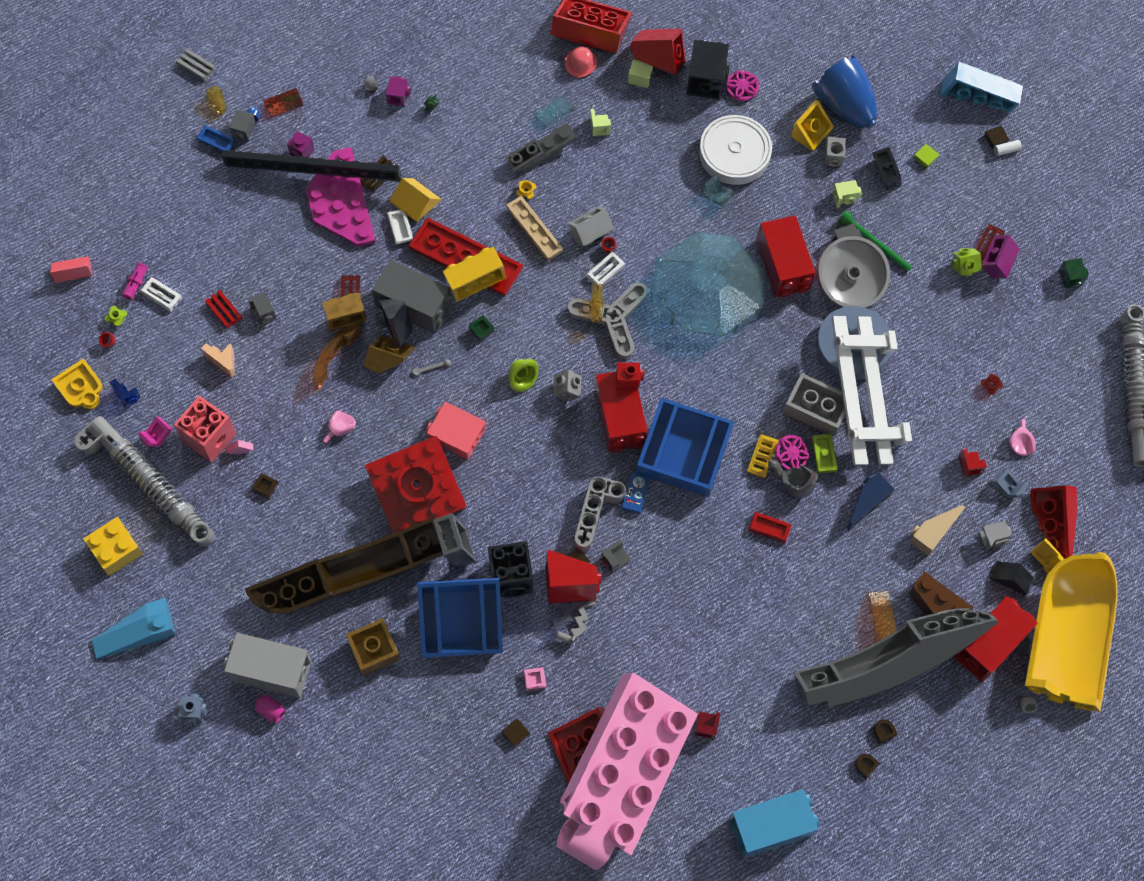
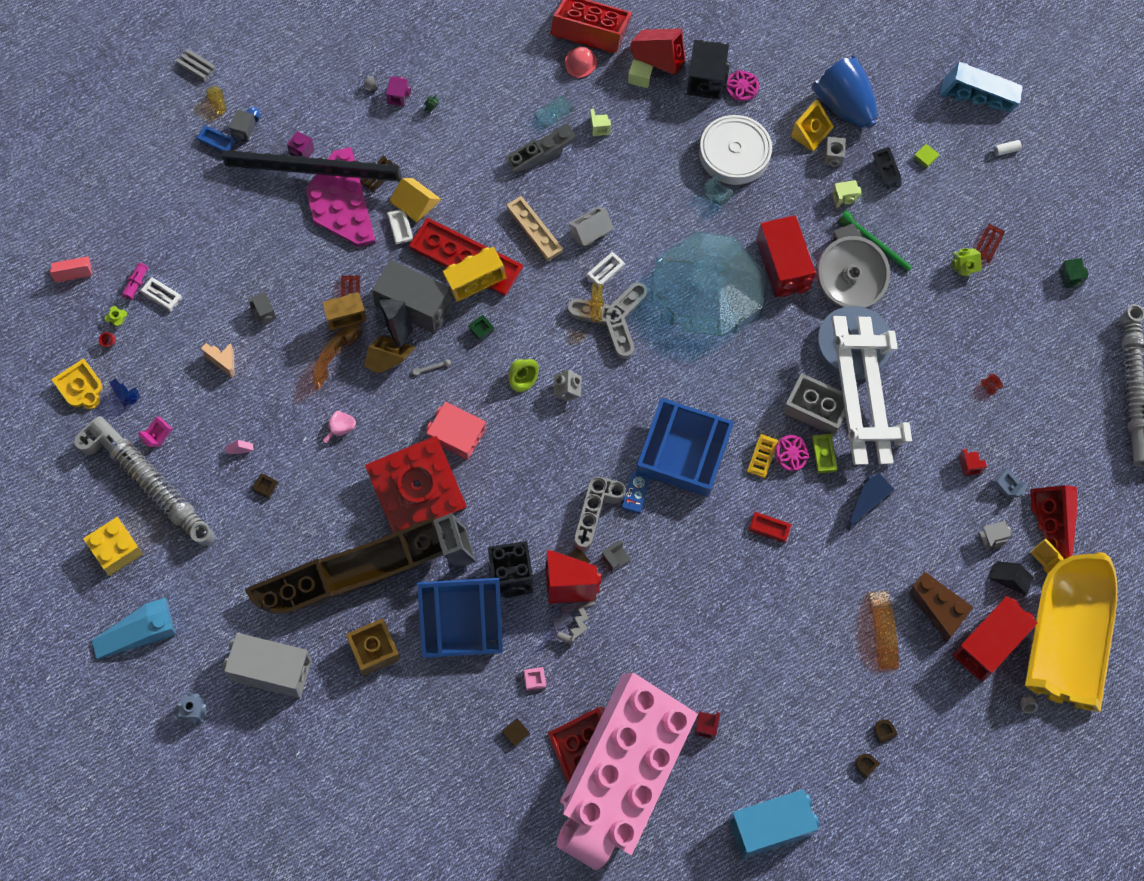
(205, 429): coral brick -> none
(215, 298): red tile -> none
(269, 708): dark pink brick -> none
(283, 102): clear red tile -> none
(526, 185): yellow plate -> none
(611, 242): red hinge -> none
(620, 414): red brick -> none
(629, 375): red brick -> none
(796, 481): dark grey piece -> none
(895, 659): dark grey slope -> none
(933, 530): tan slope -> none
(996, 136): dark brown tile -> none
(1000, 256): magenta brick -> none
(1022, 441): bright pink piece -> none

